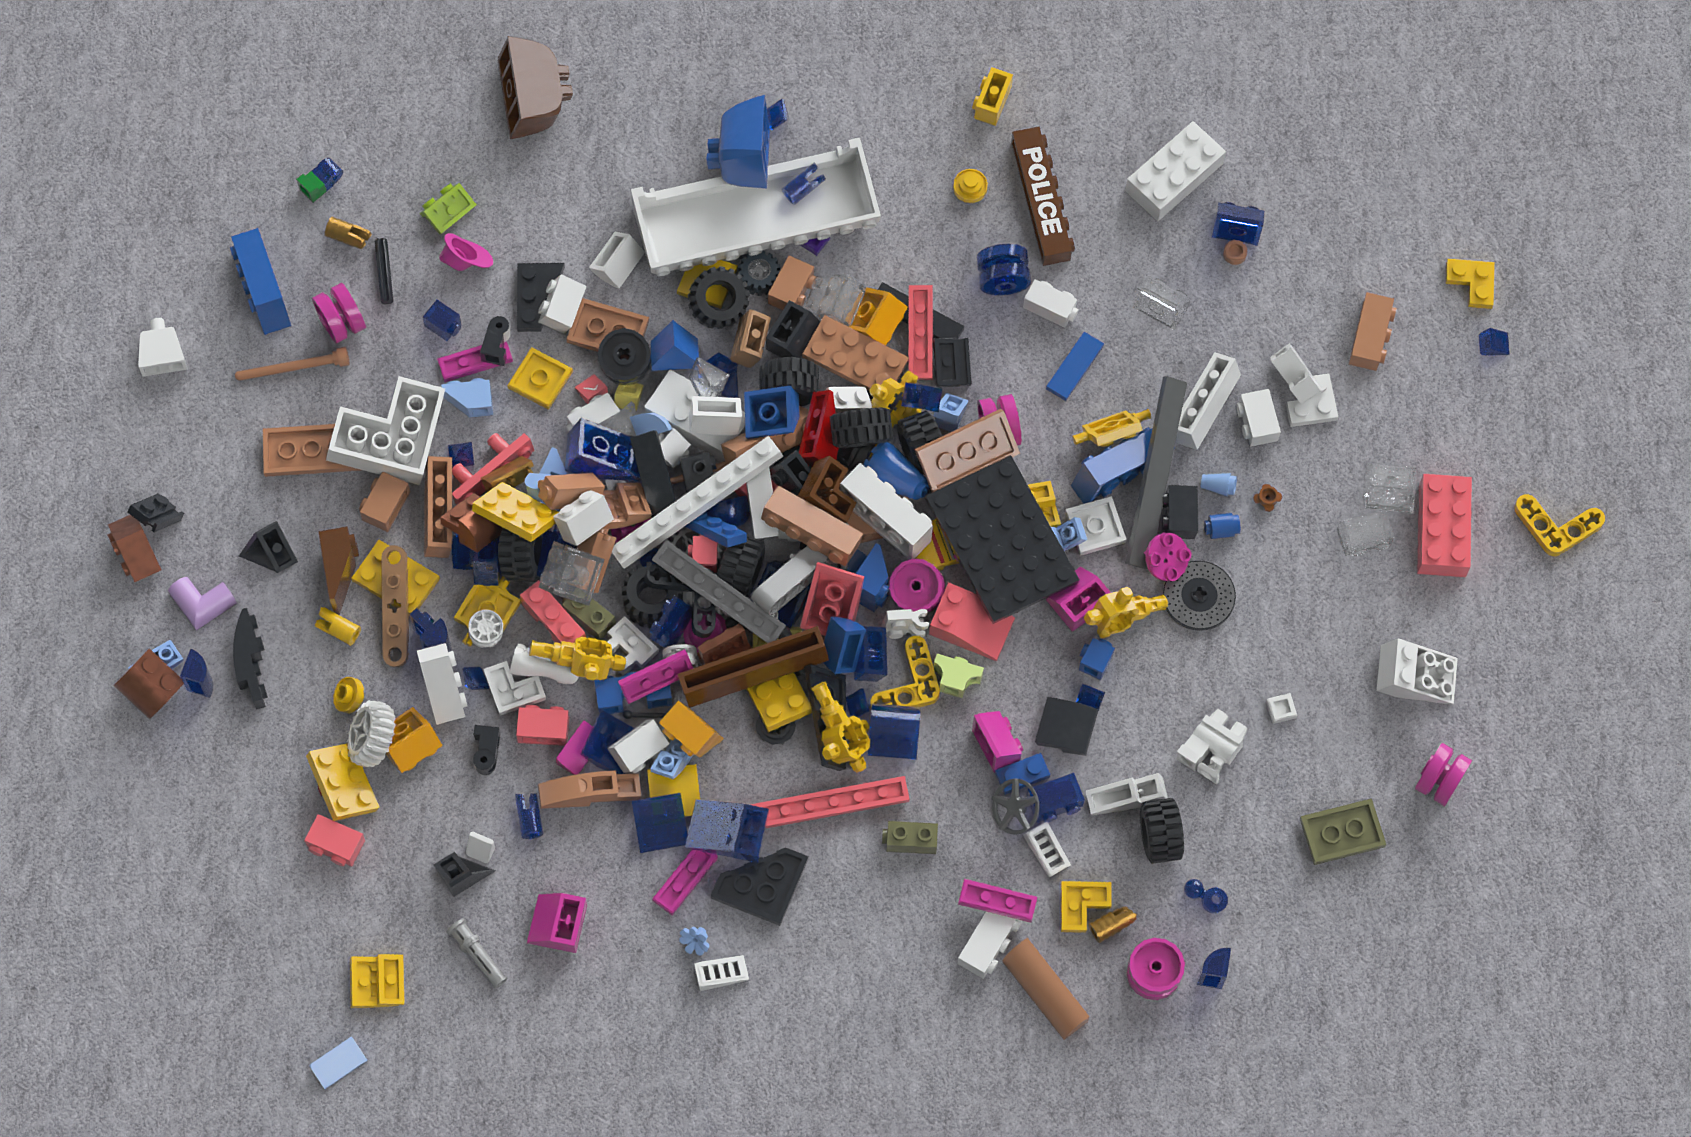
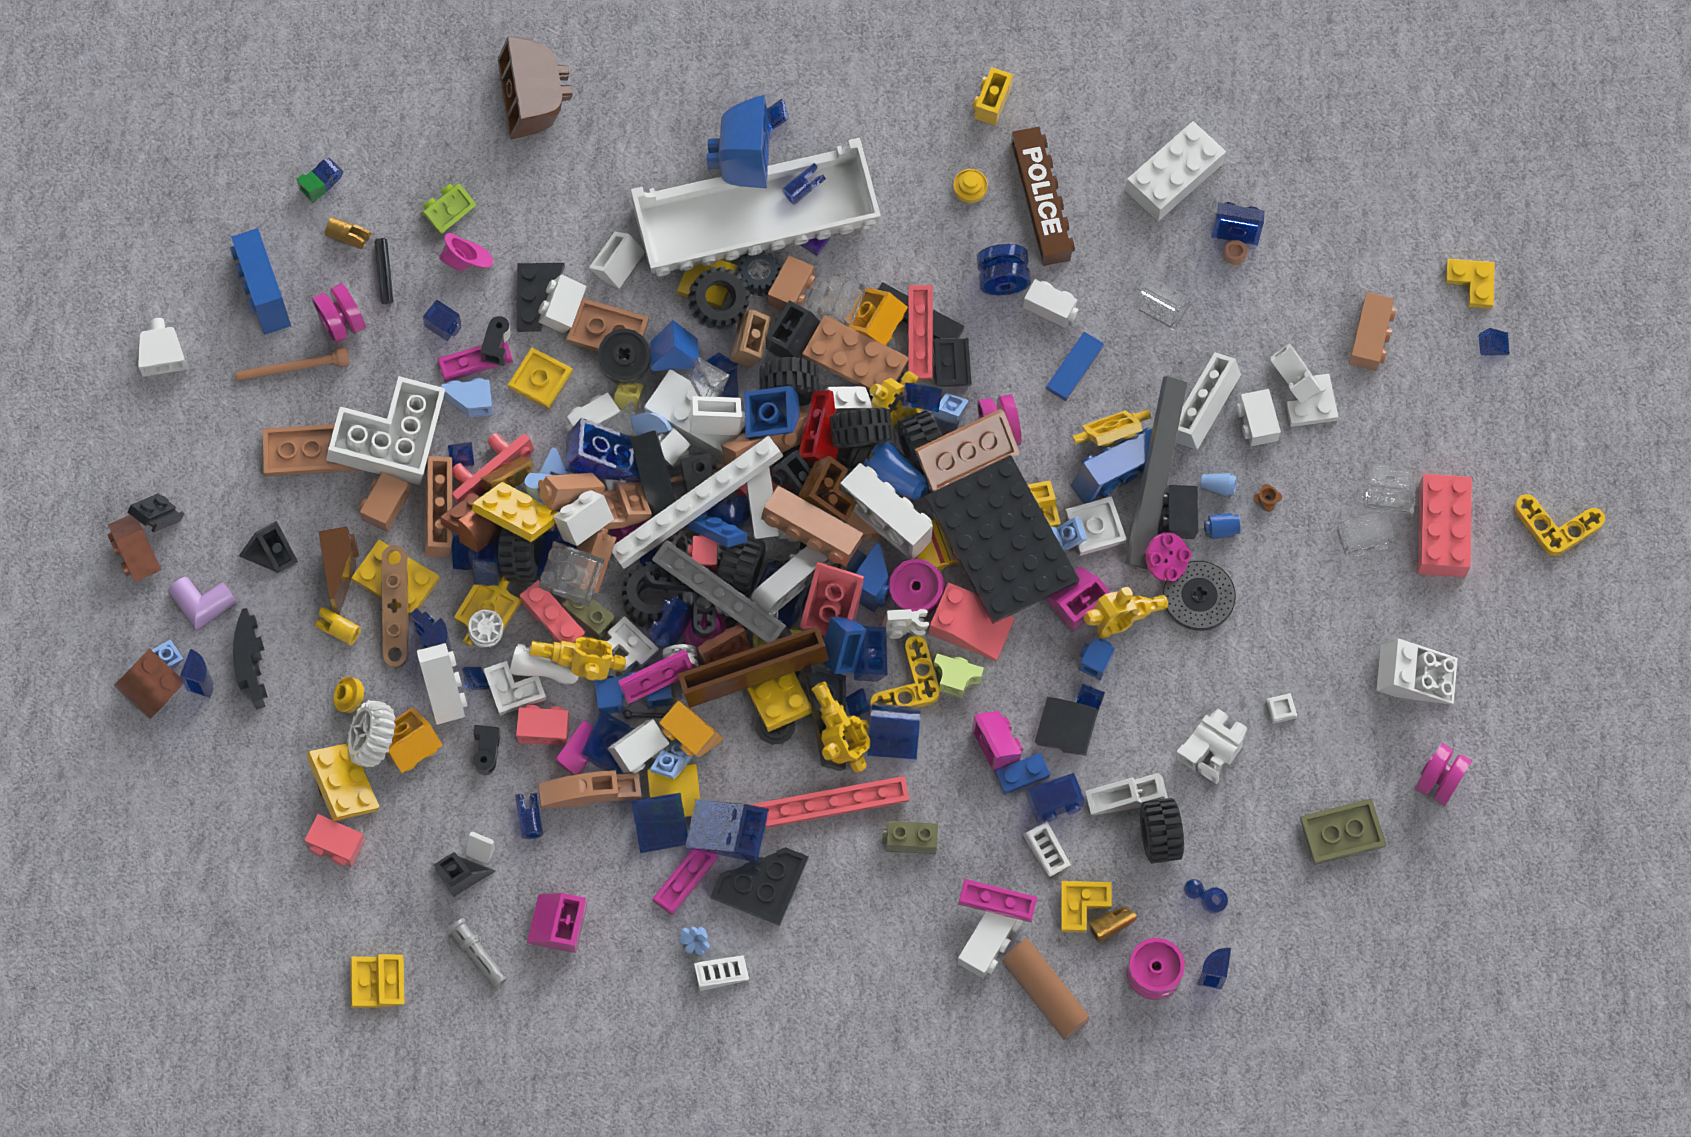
(338, 1062): light blue slope -> none
(591, 387): coral slope -> none
(1015, 806): dark grey wheel -> none

